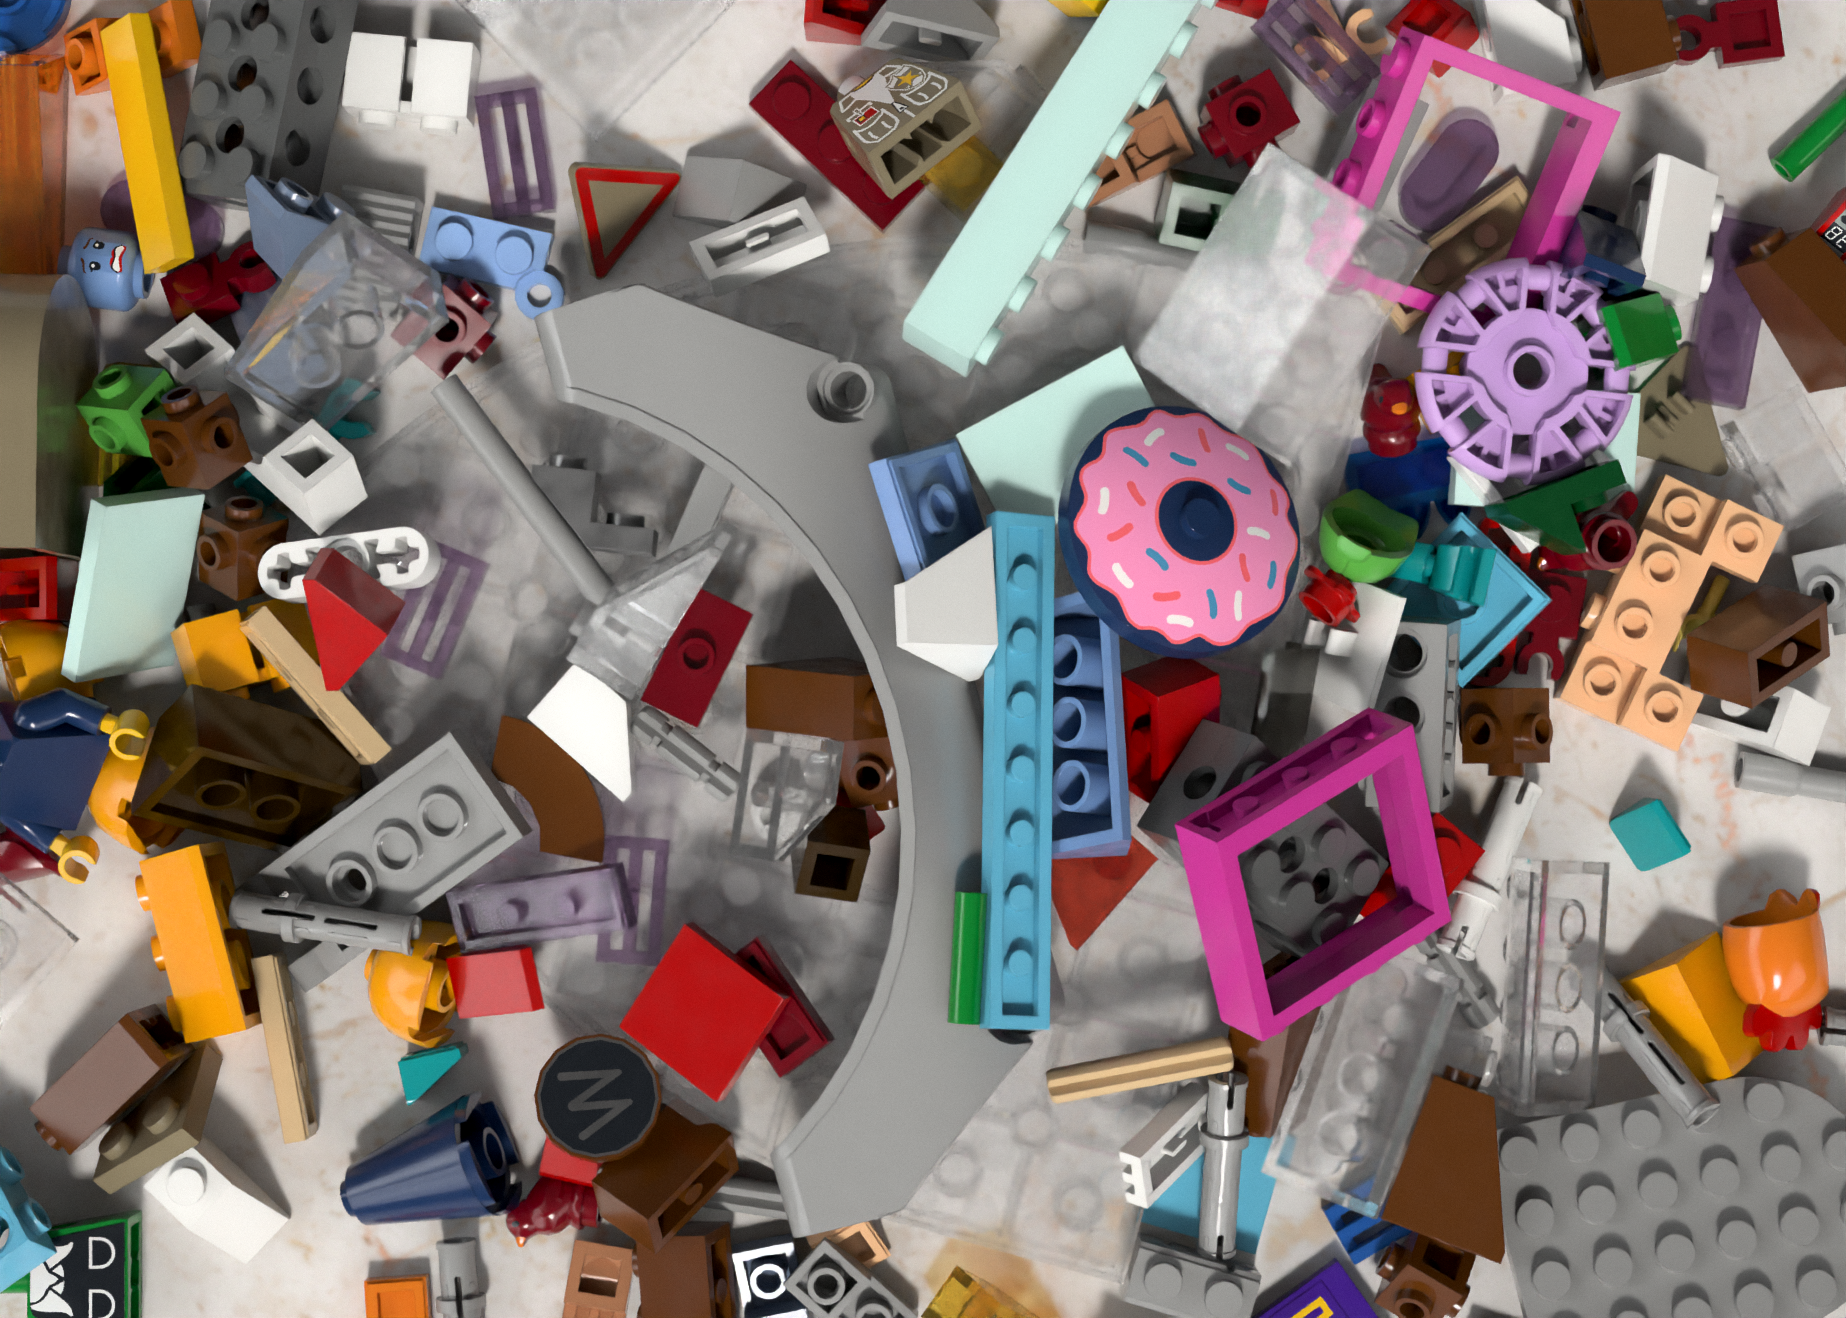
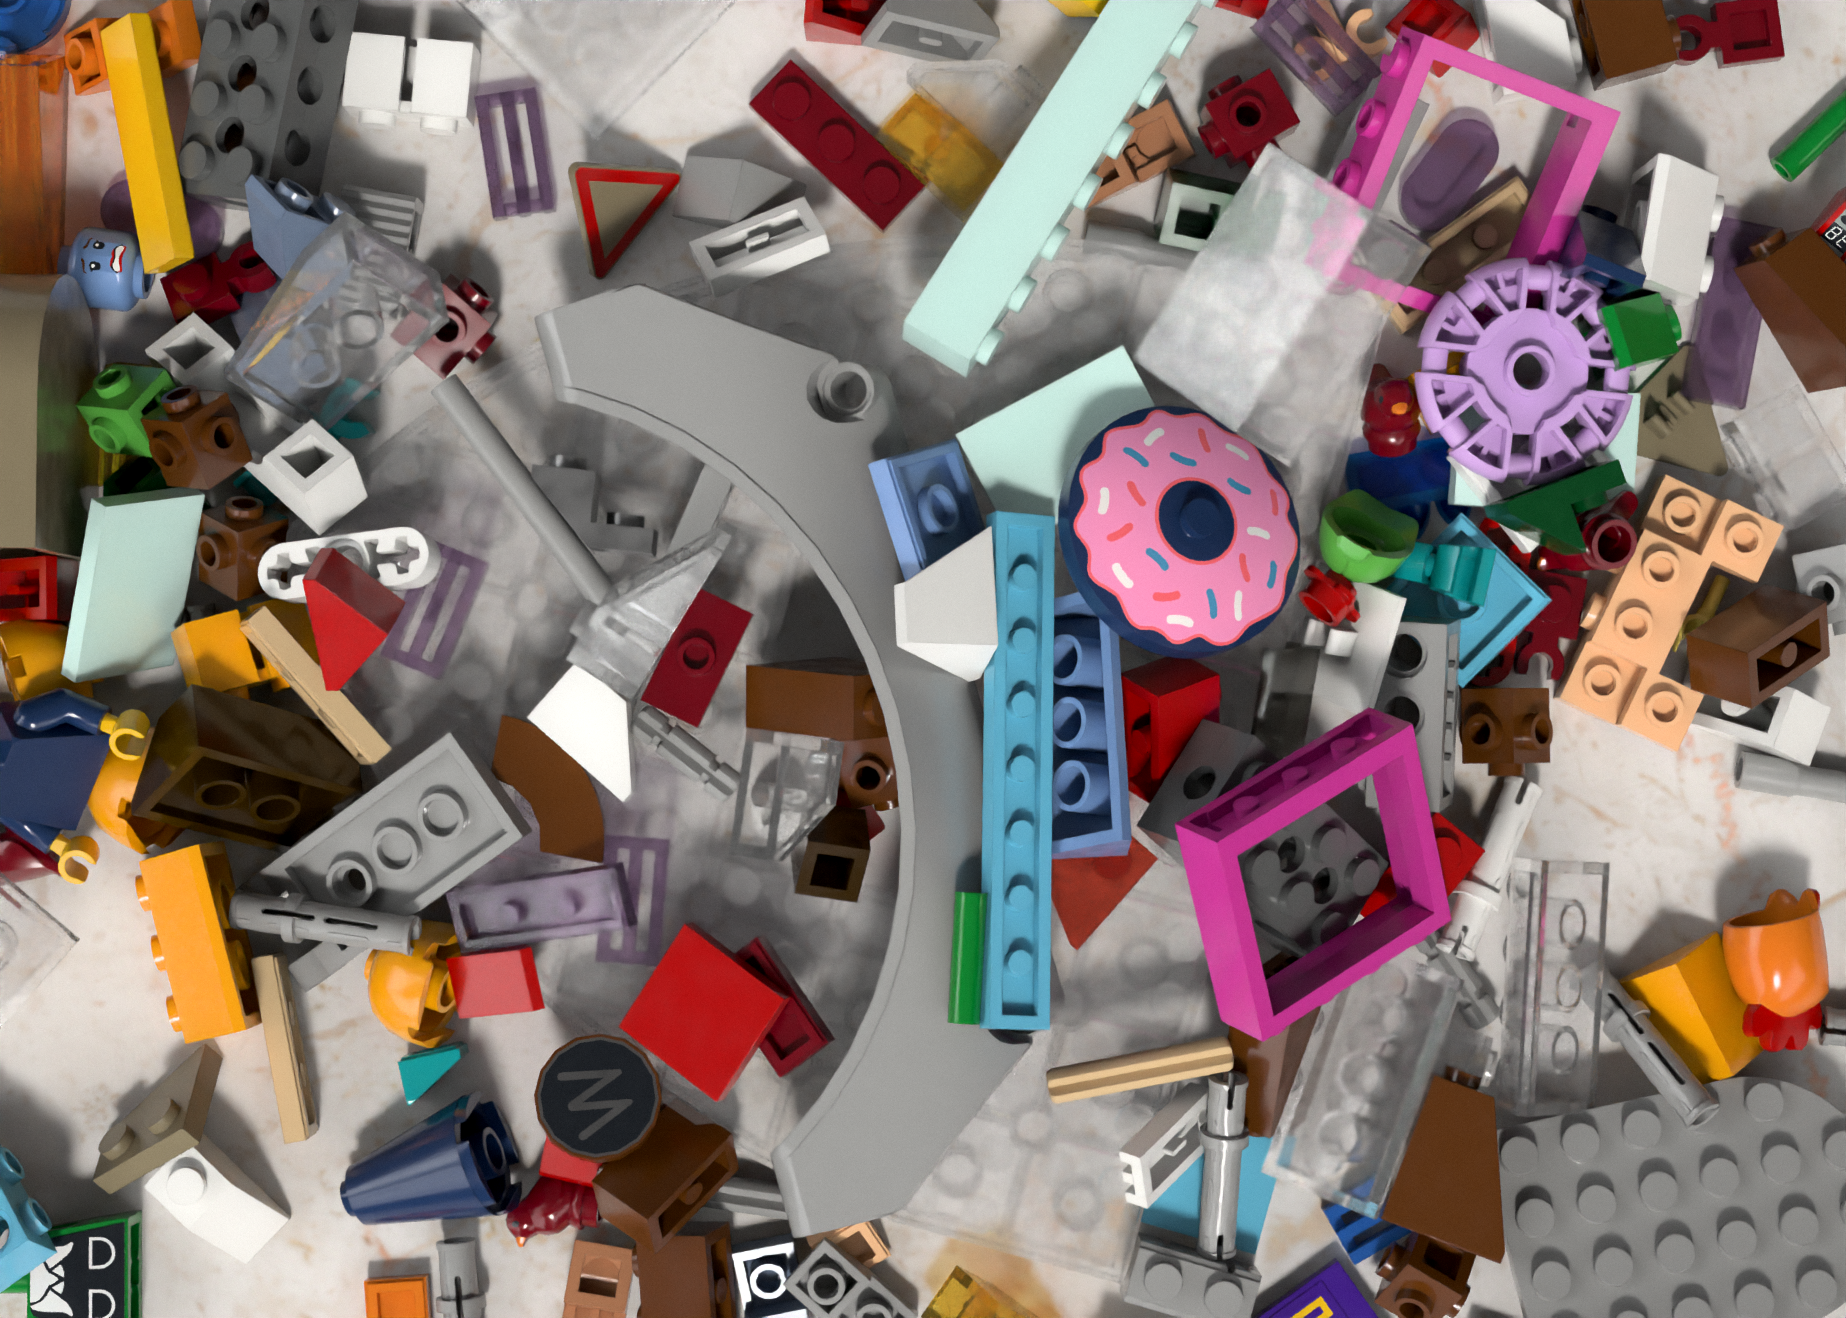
(109, 1079): slope -> none
(492, 255): light blue hinge -> none
(903, 121): dark tan torso -> none
(1649, 834): teal slope -> none

